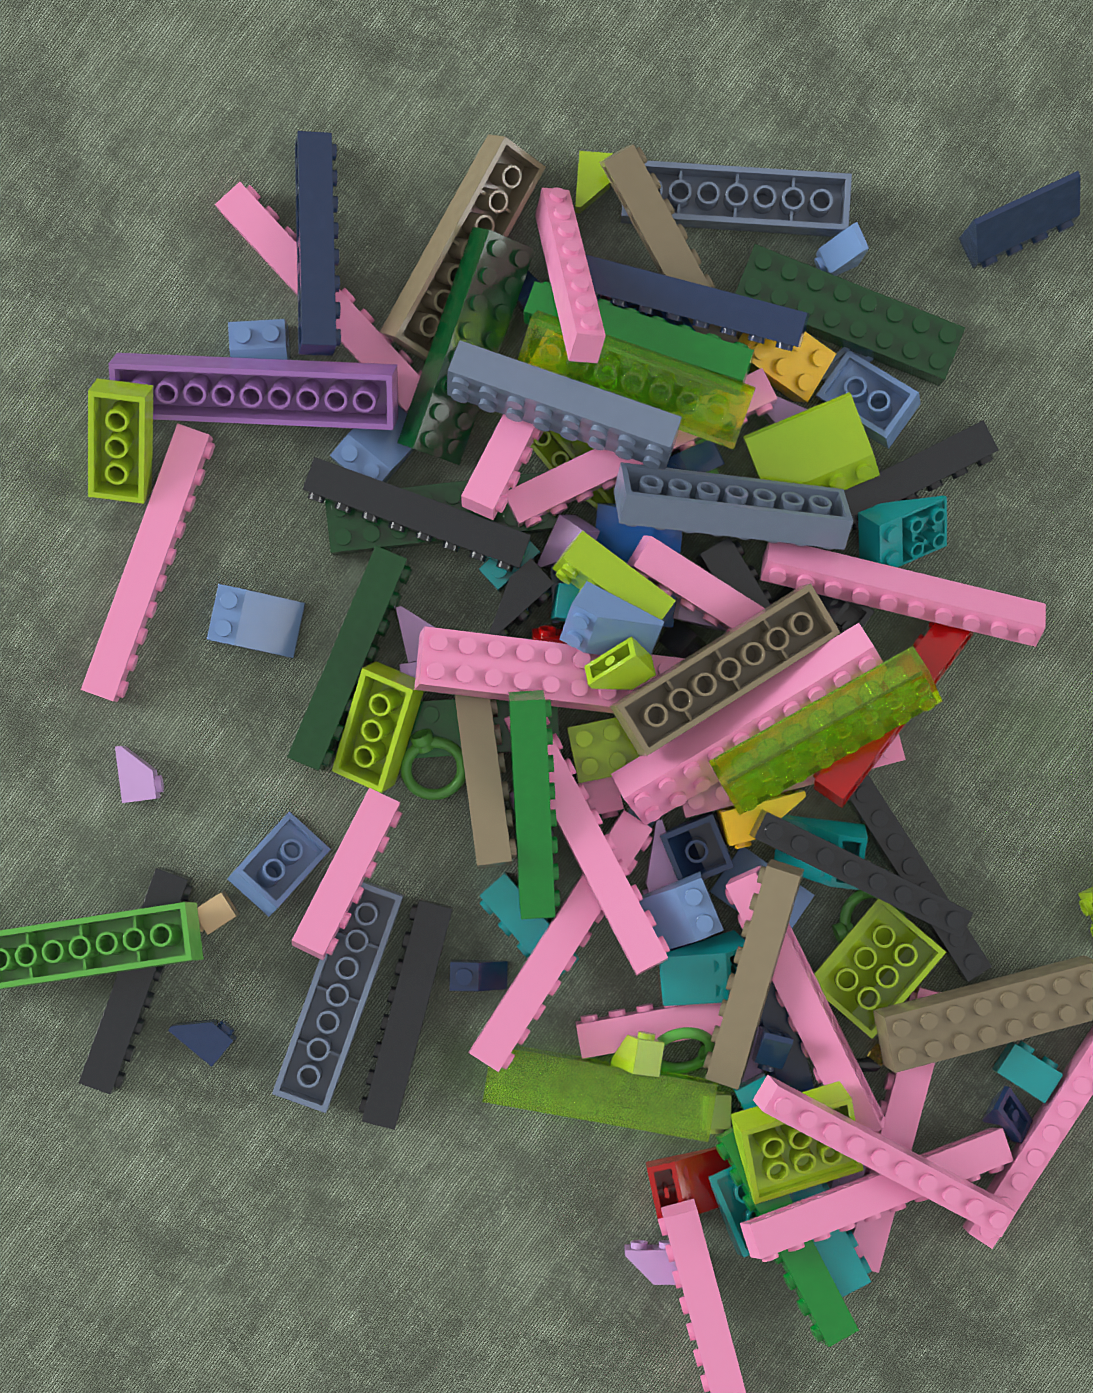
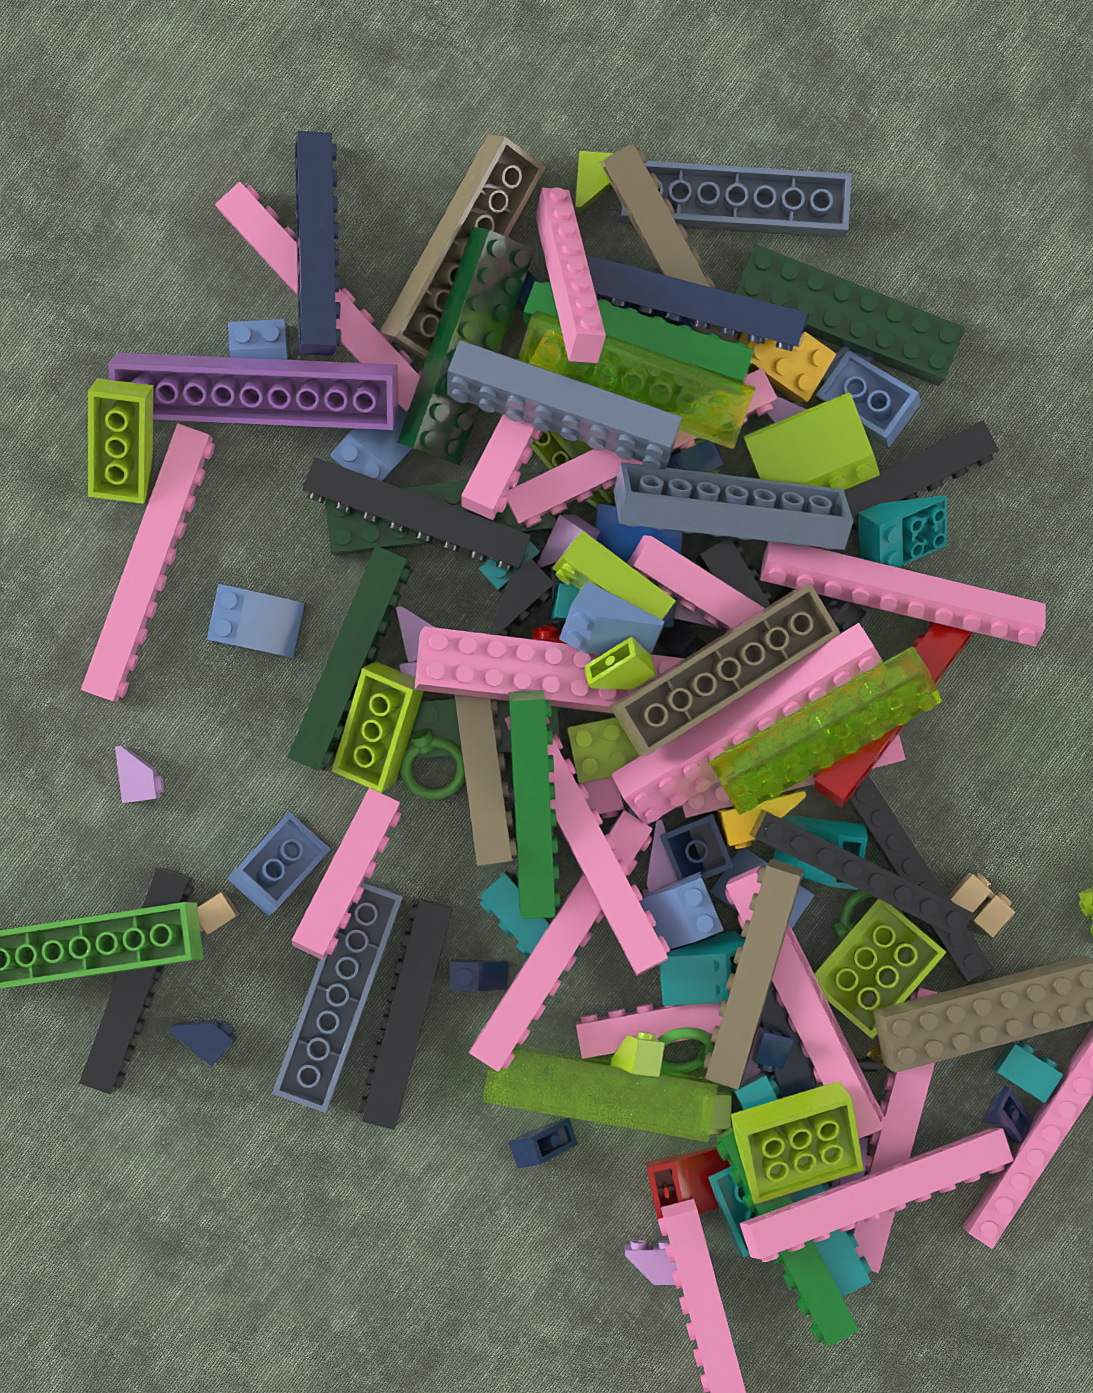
(543, 1143): none -> dark blue slope
(842, 251): medium blue slope -> none
(883, 1155): bright pink brick -> none
(991, 913): none -> tan piece
(1022, 222): dark blue slope -> none

